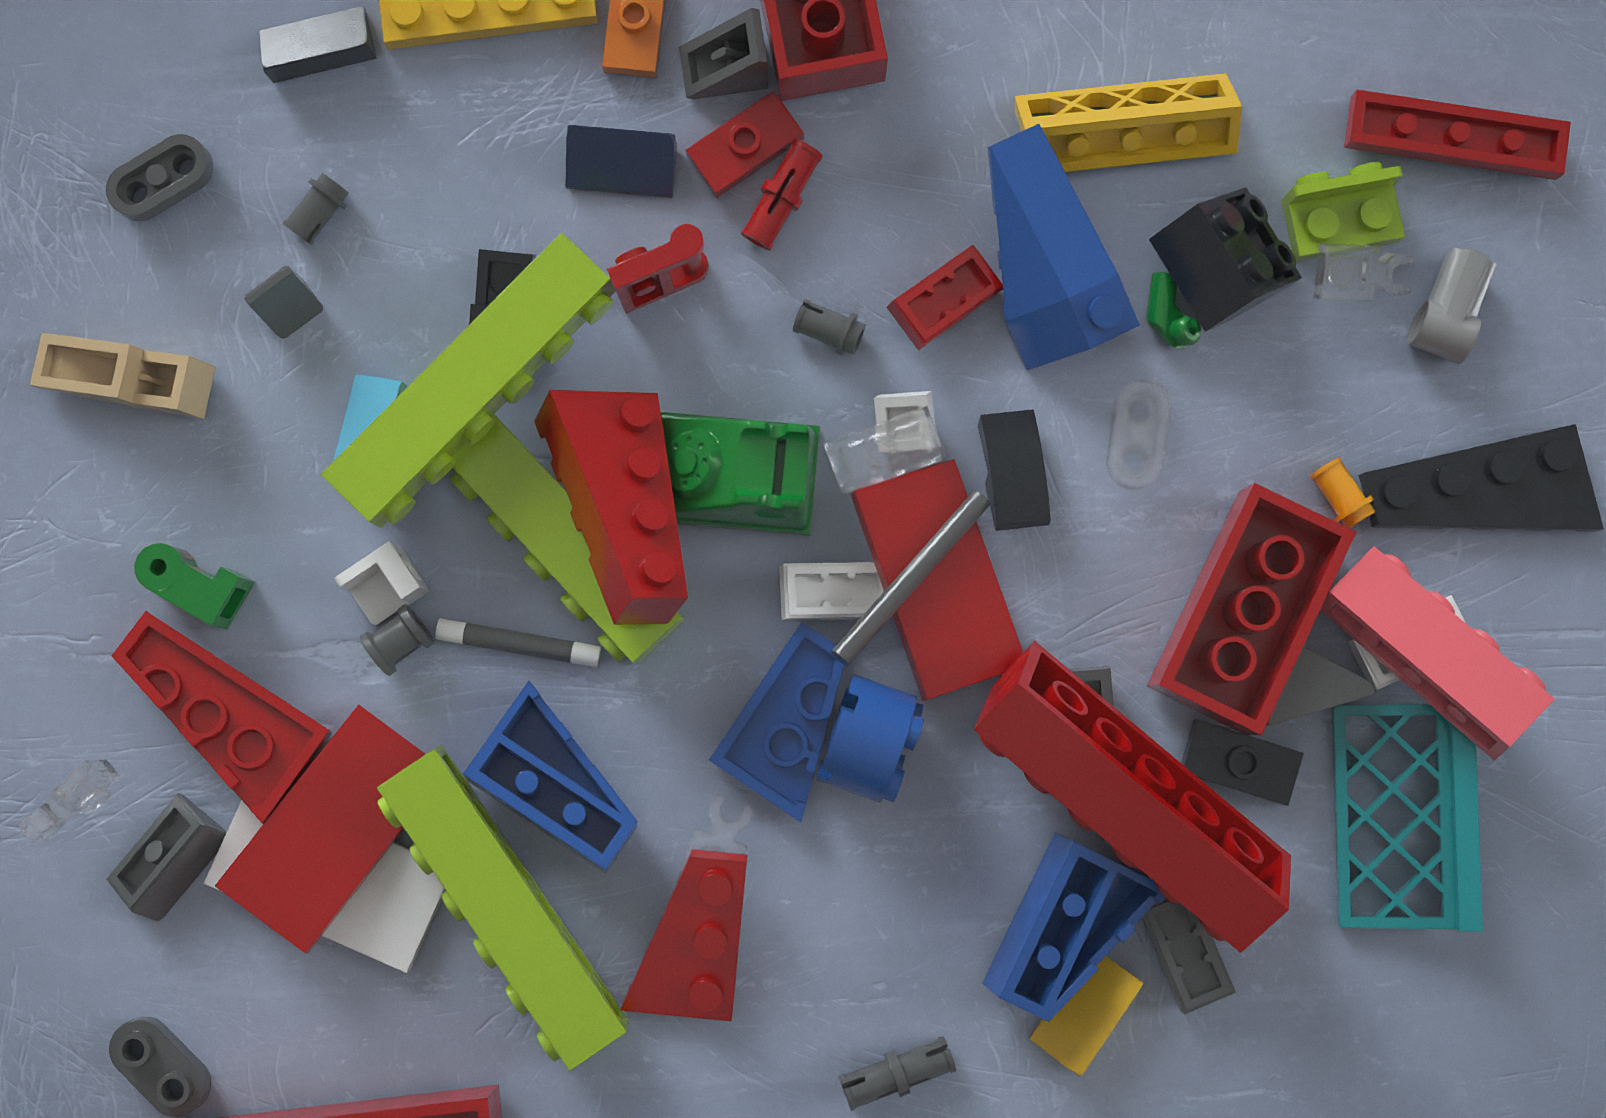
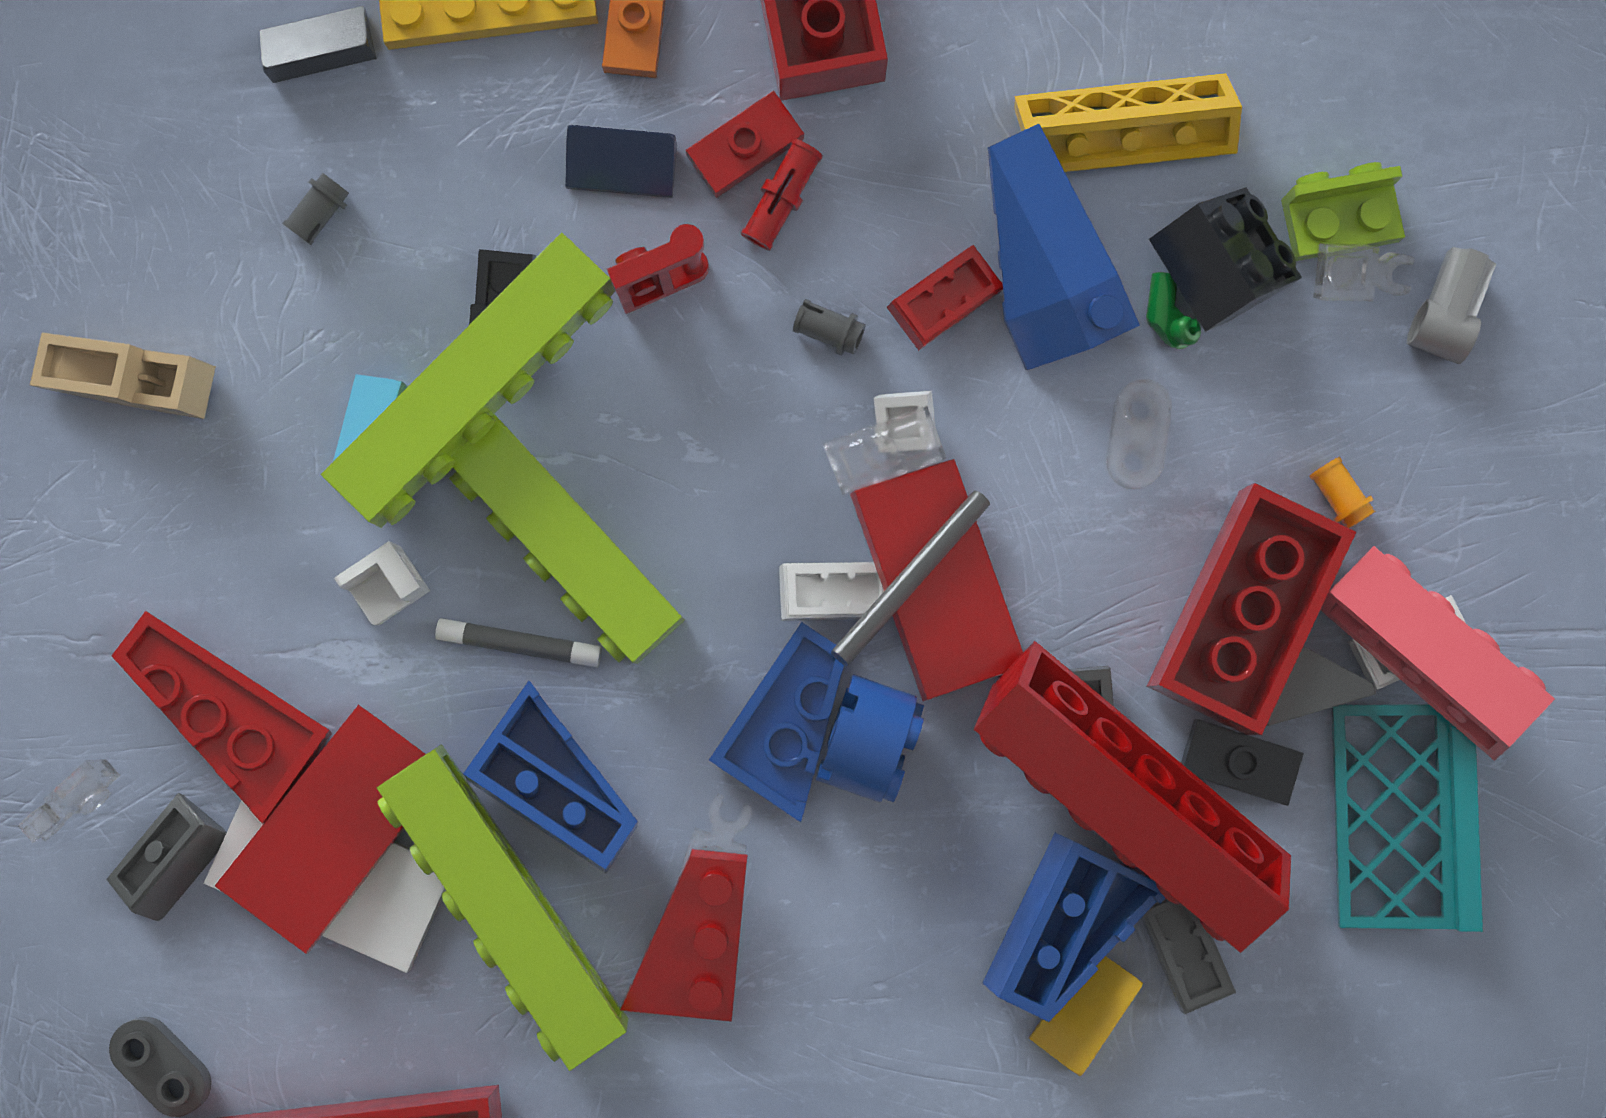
(159, 173): dark grey plate -> none
(176, 578): green leg -> none
(284, 302): dark grey slope -> none
(396, 640): dark grey bush -> none
(621, 497): red wedge -> none
(726, 58): dark grey slope -> none
(741, 472): green piece -> none
(897, 1073): dark grey pin -> none
(1015, 470): black slope -> none
(1457, 134): red plate -> none
(1506, 484): black wing -> none

